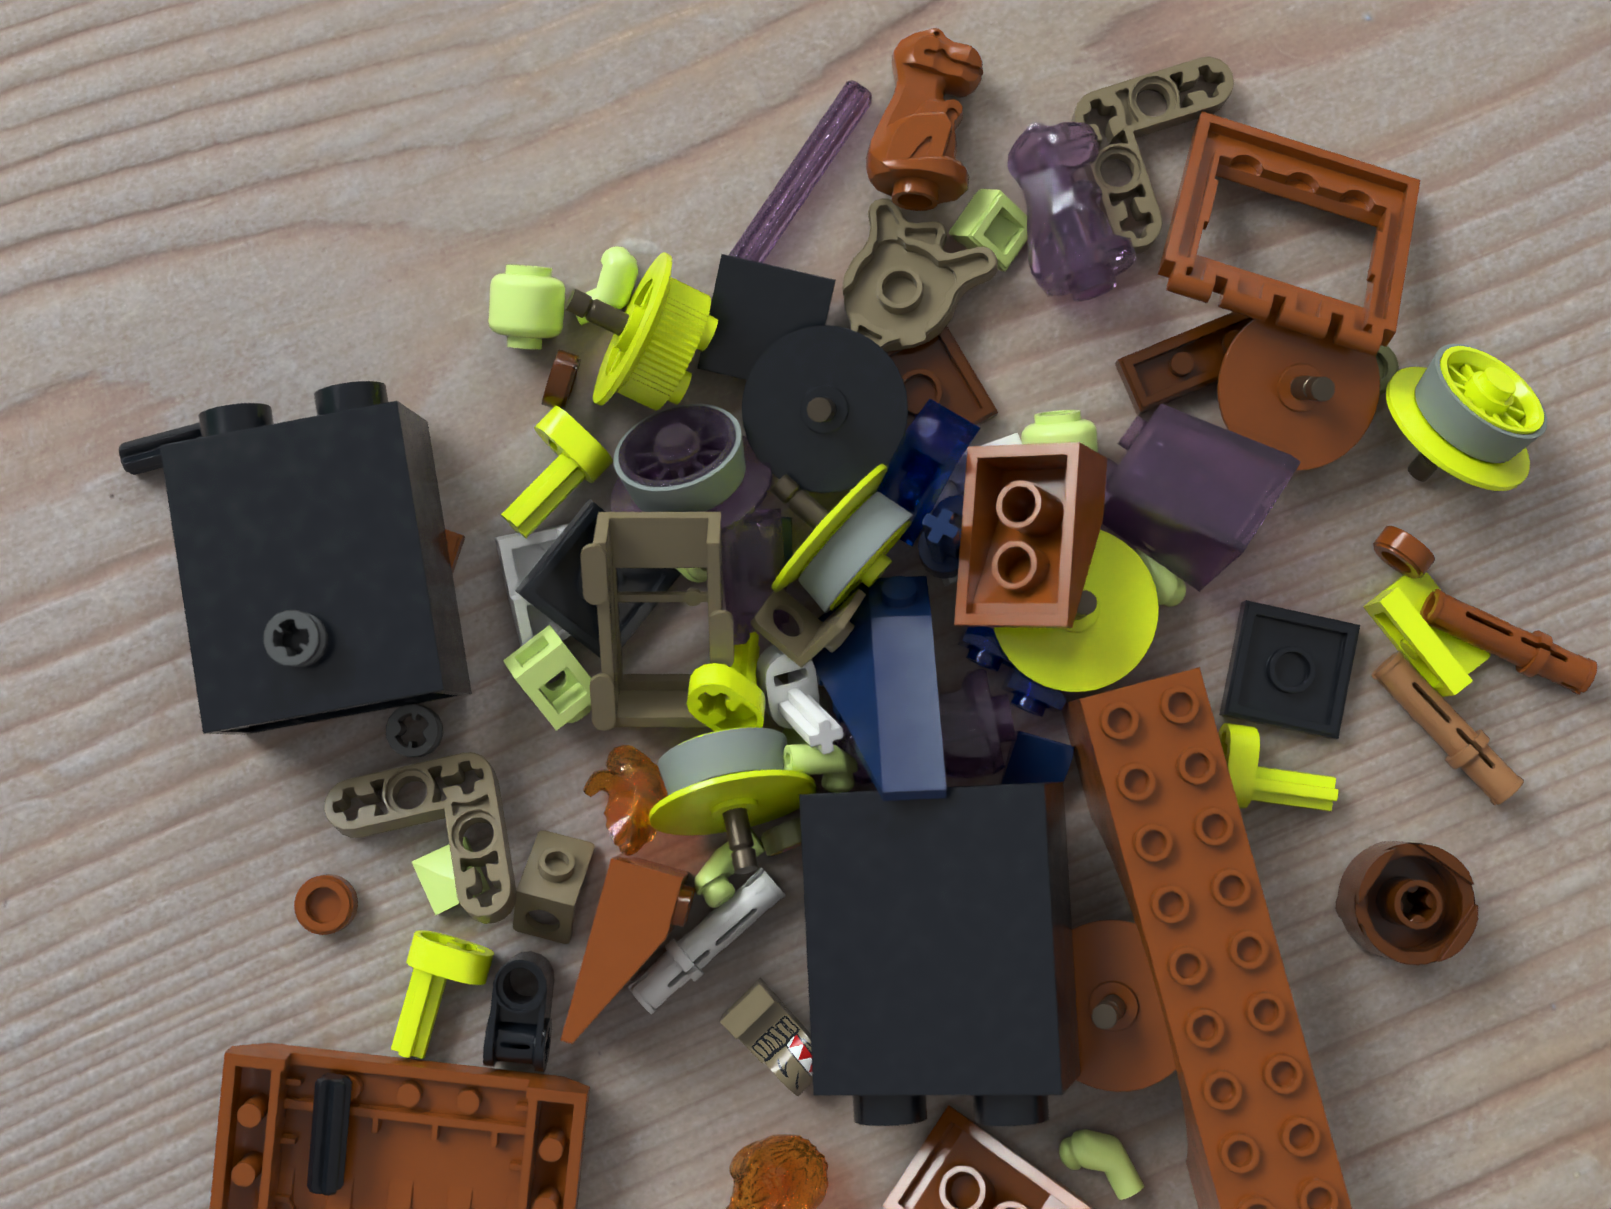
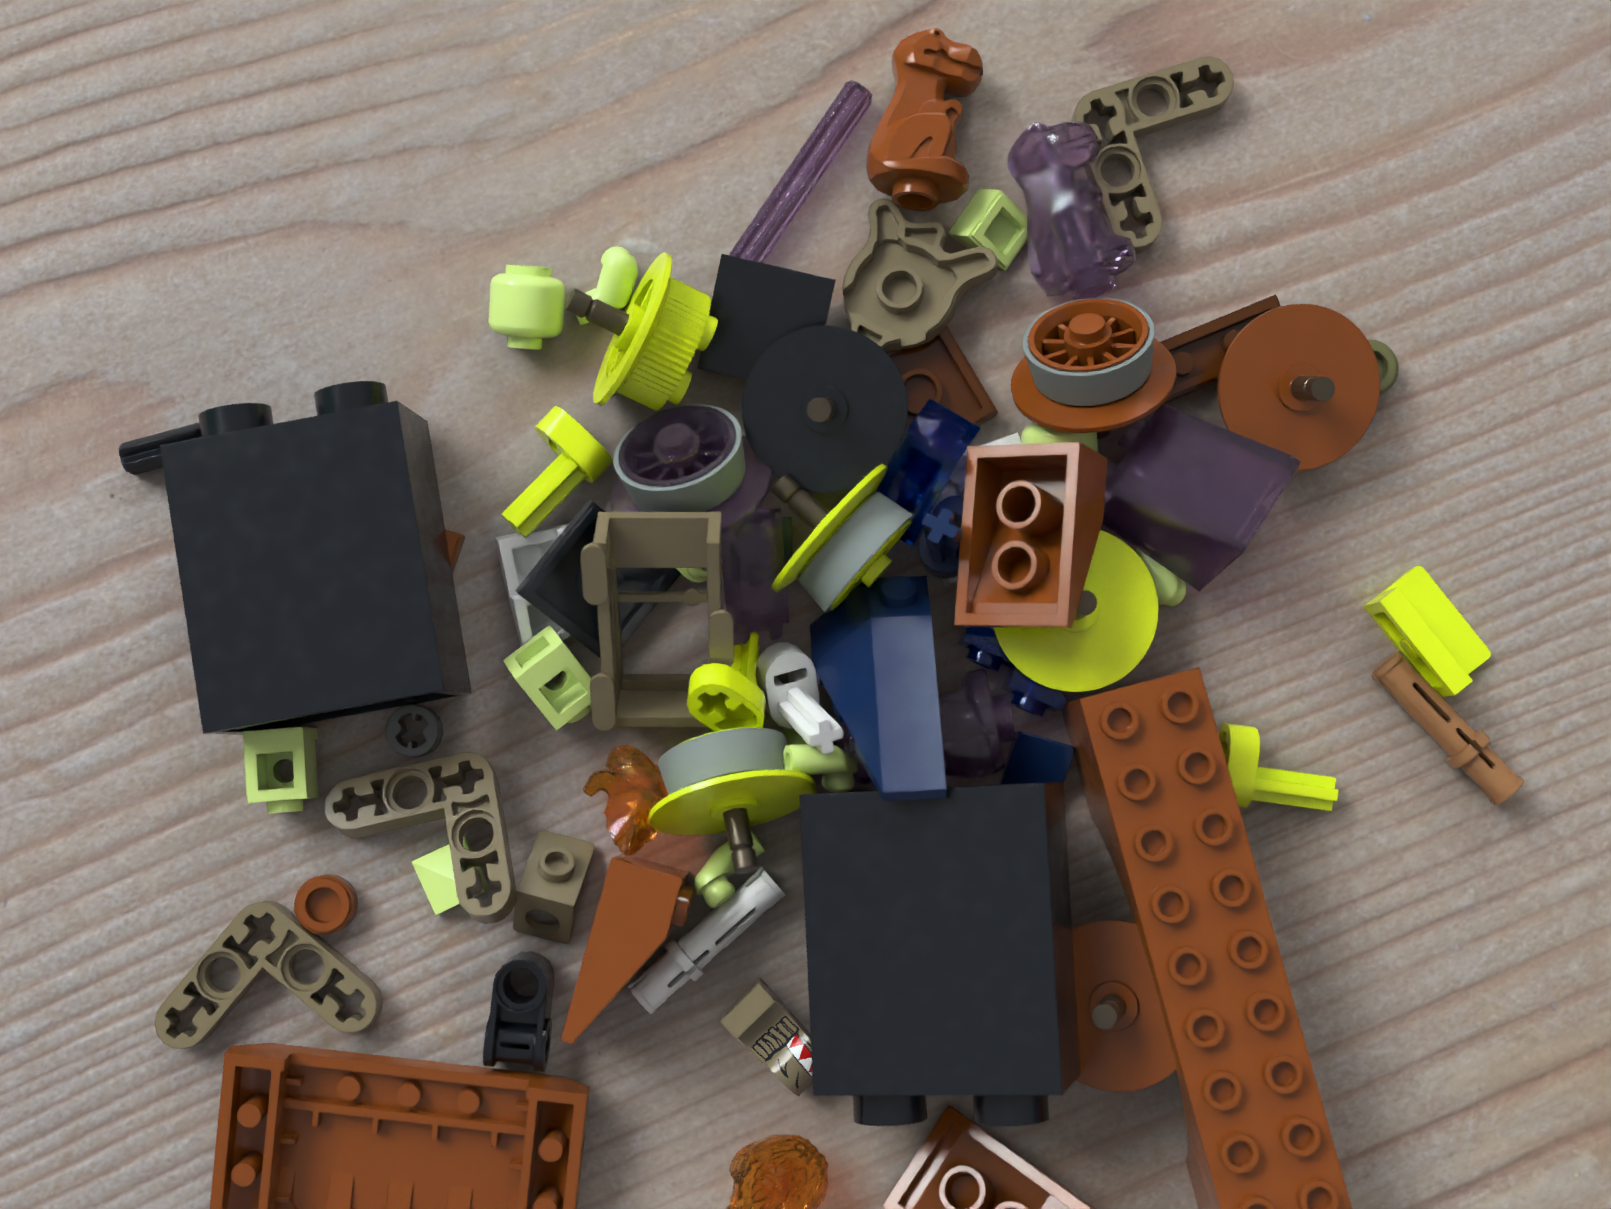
(263, 757): none -> yellowish green brick
(277, 959): none -> dark tan beam
(287, 656): dark grey bush -> none
(329, 1134): black axle -> none
(435, 960): neon yellow piece -> none
(561, 380): reddish brown tile -> none
(782, 837): olive tile -> none
(813, 632): dark tan bracket -> none
(1092, 367): none -> dark orange piece
(1104, 1154): yellowish green arm -> none
(1289, 670): black tile -> none
(1308, 177): dark orange hinge -> none
(1403, 552): dark orange tile -> none
(1437, 887): reddish brown brick -> none
(1467, 417): neon yellow piece -> none
(1528, 651): dark orange pin -> none

